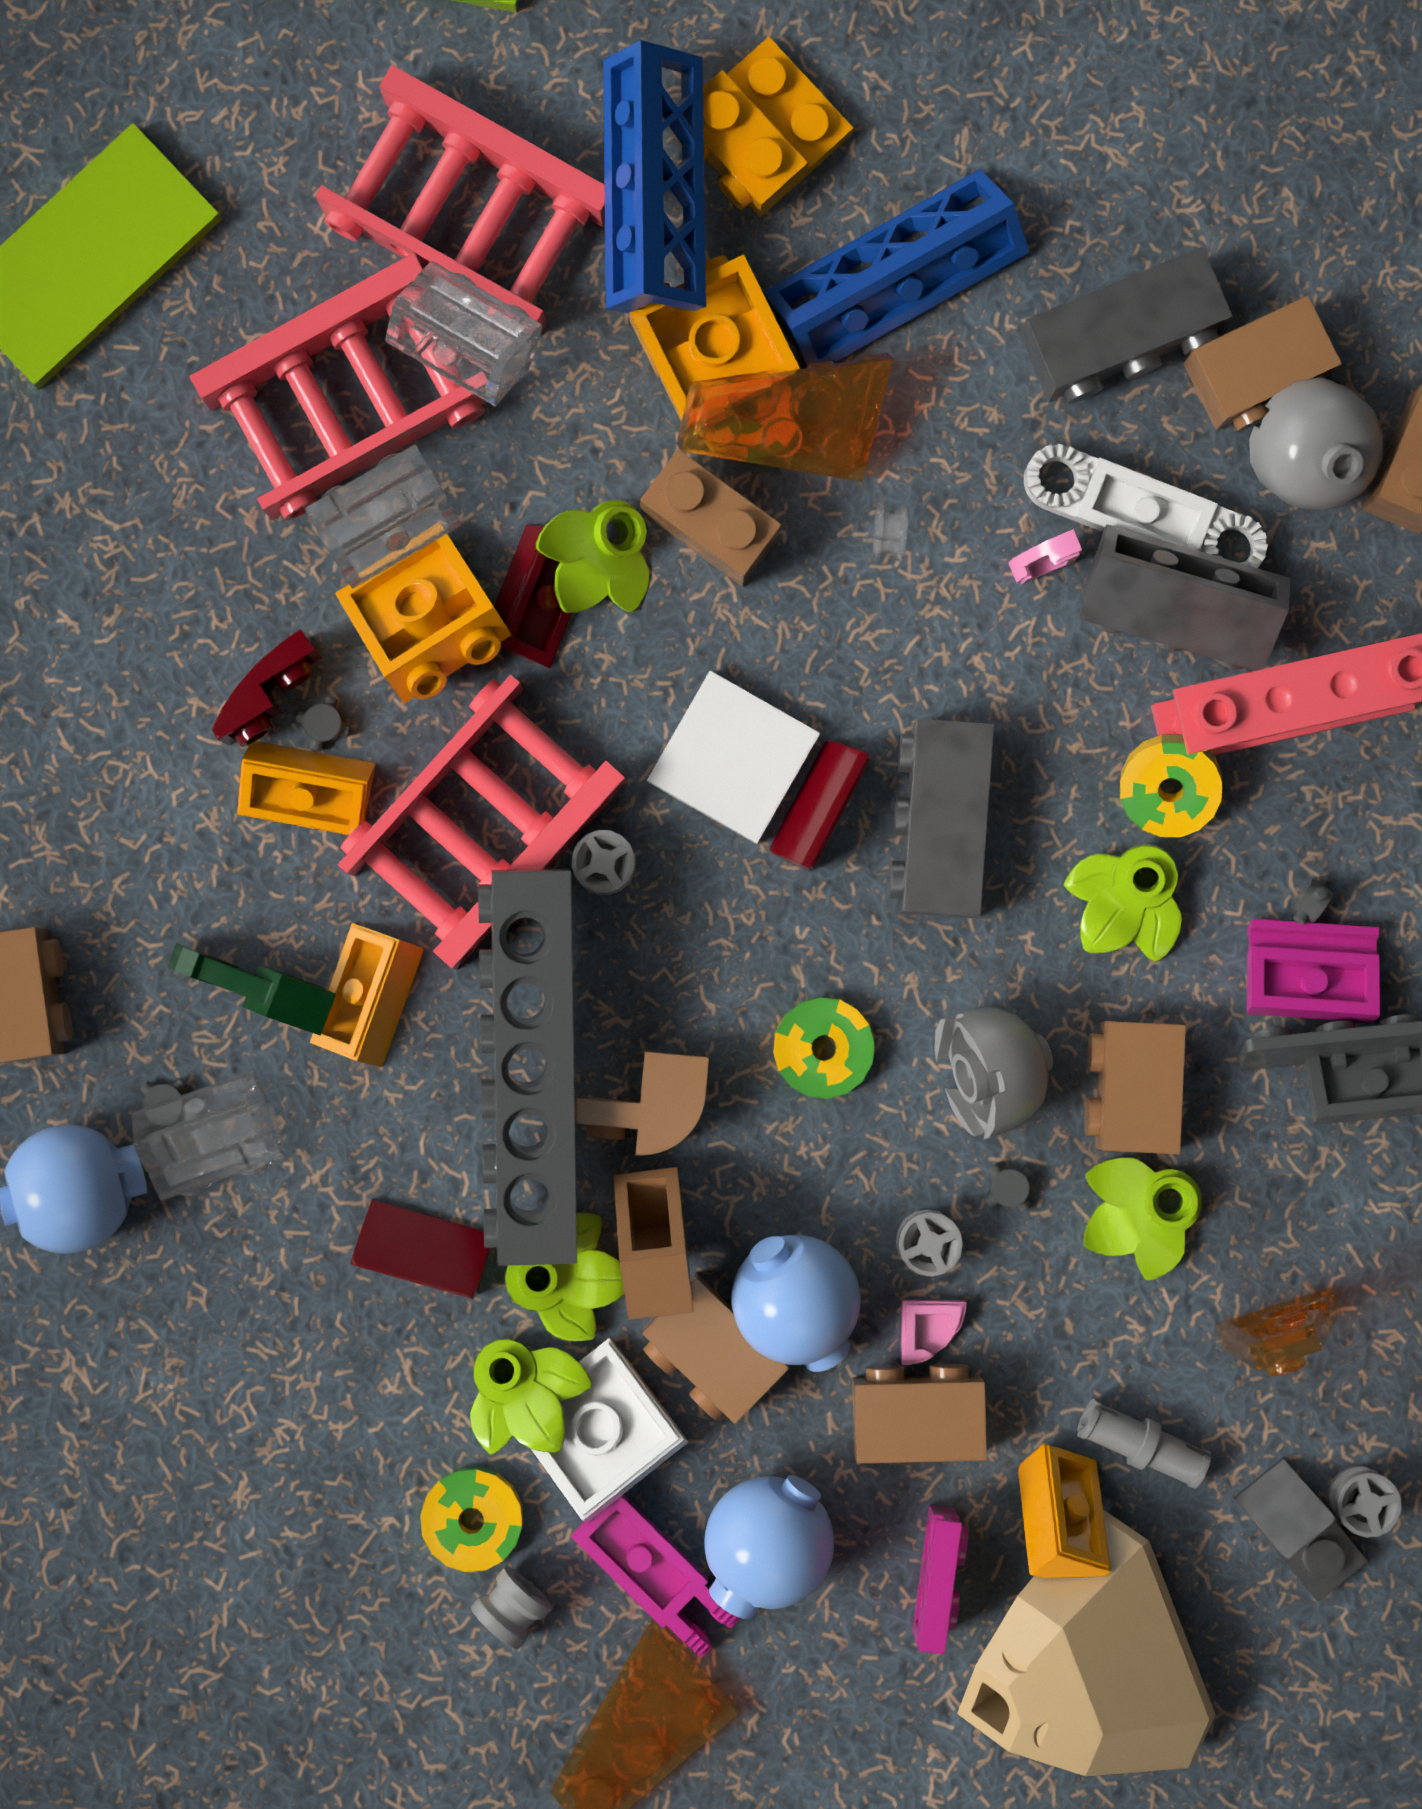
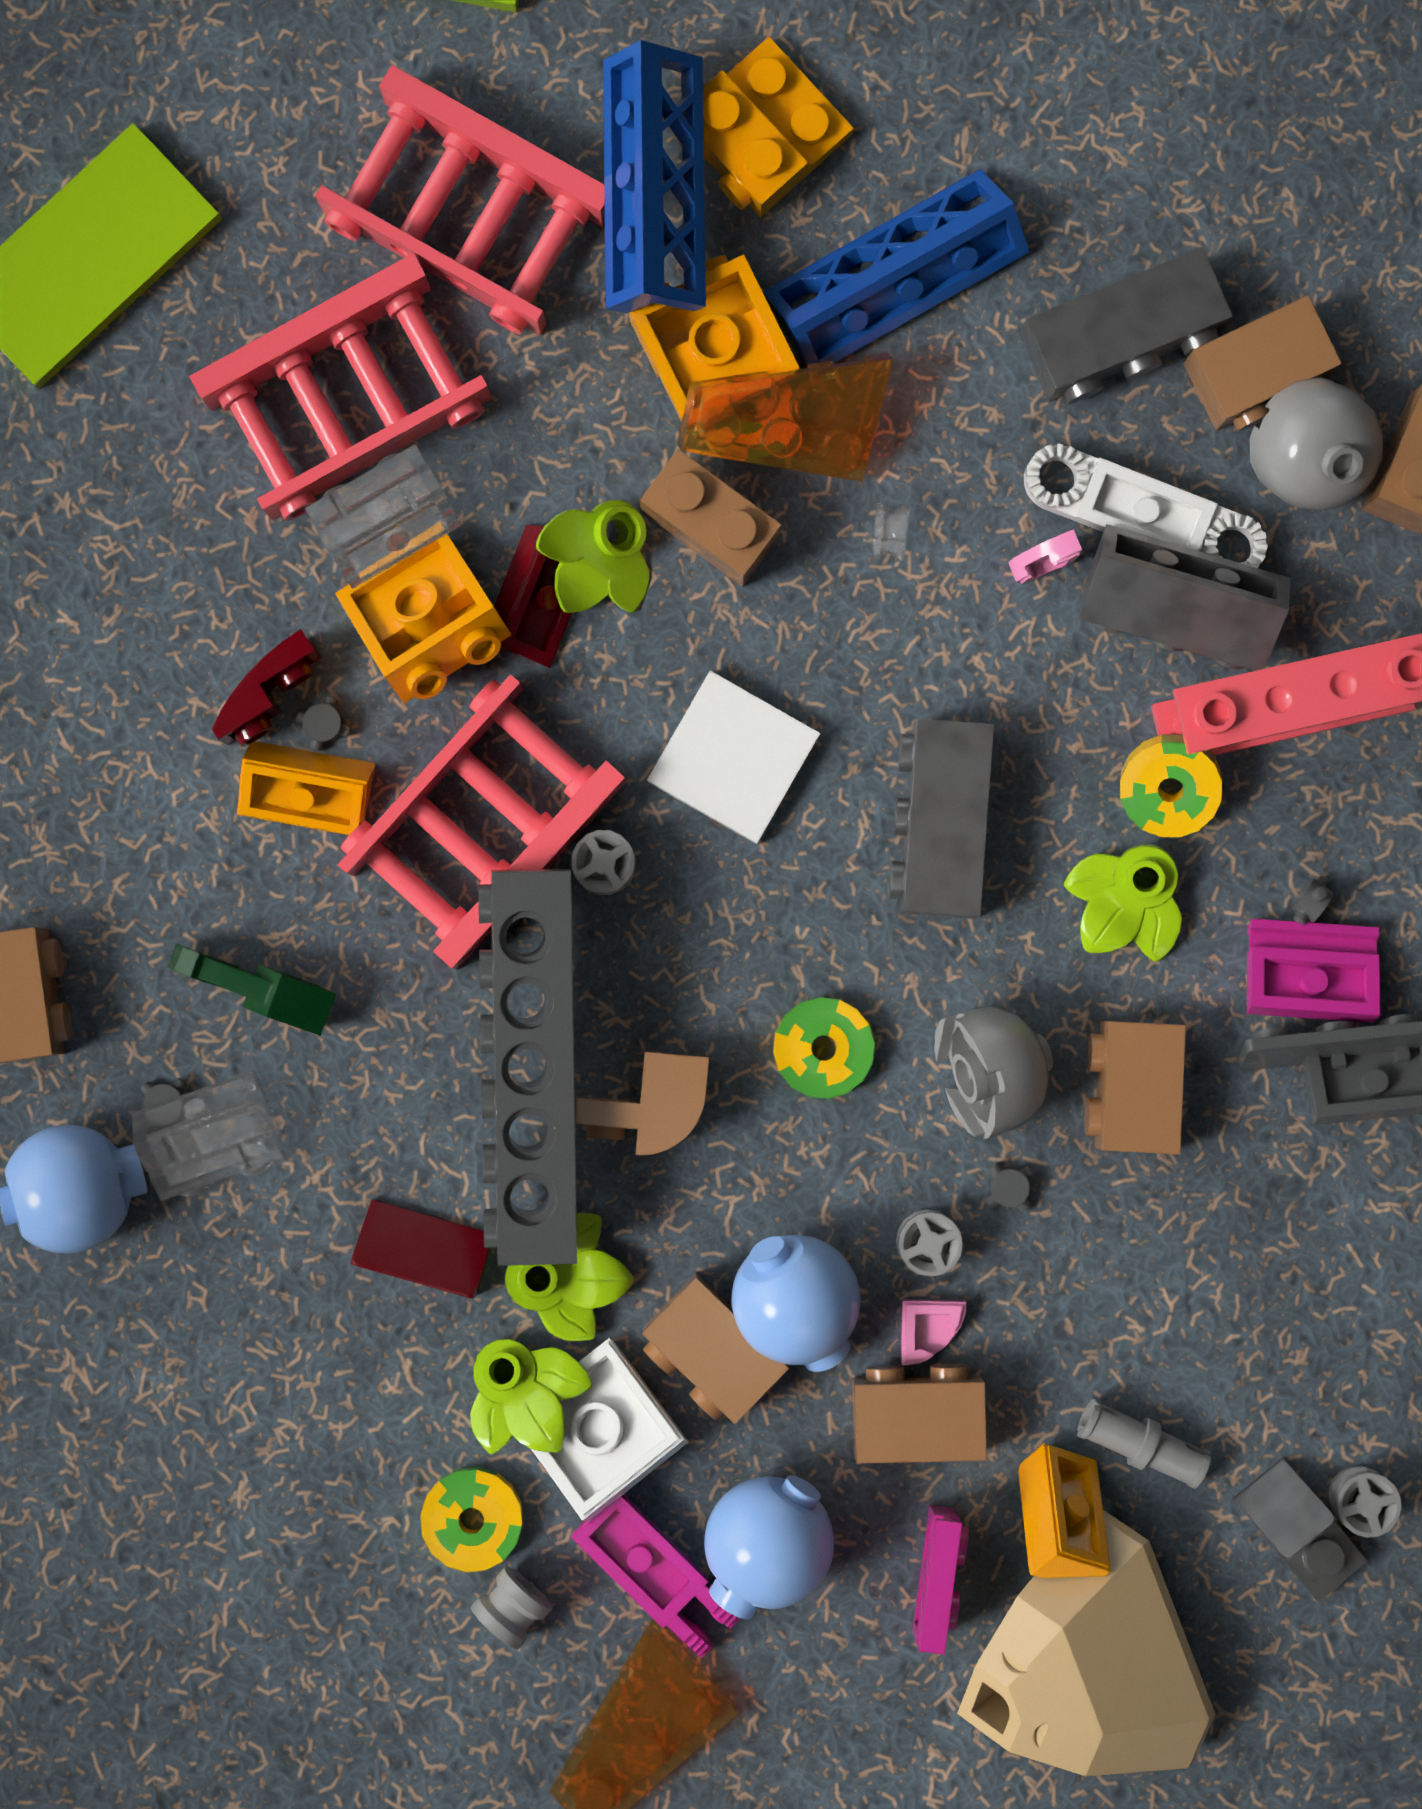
(370, 995): light orange slope -> none
(463, 332): clear brick -> none
(652, 1243): medium nougat brick -> none
(819, 804): dark red slope -> none
(1131, 1217): lime plate -> none
(1281, 1333): clear orange wing -> none

